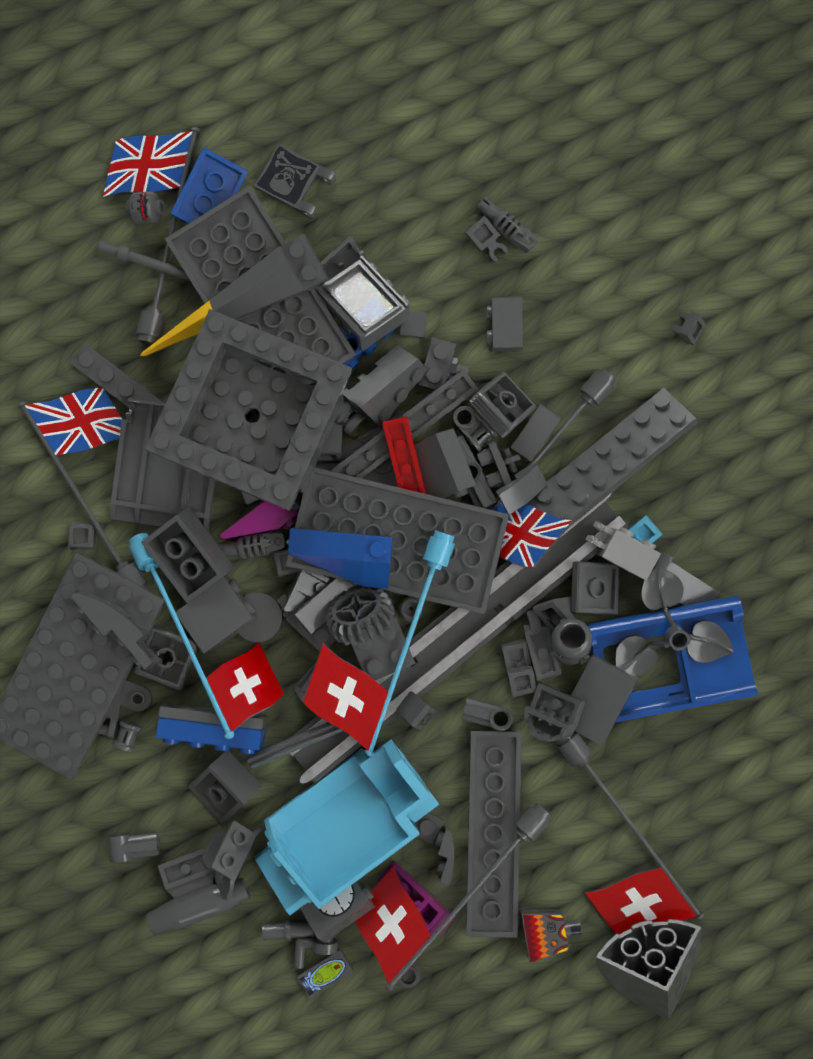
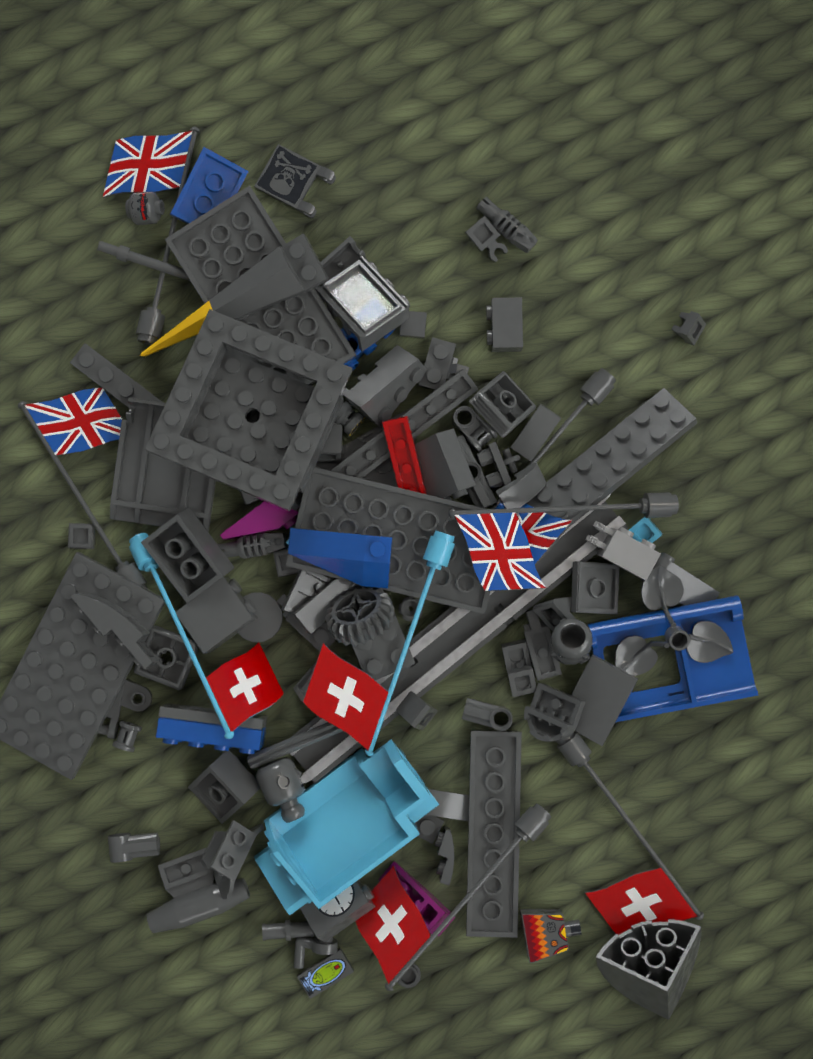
(282, 786): none -> dark grey piece
(451, 805): none -> dark grey slope
(501, 547): none -> flag

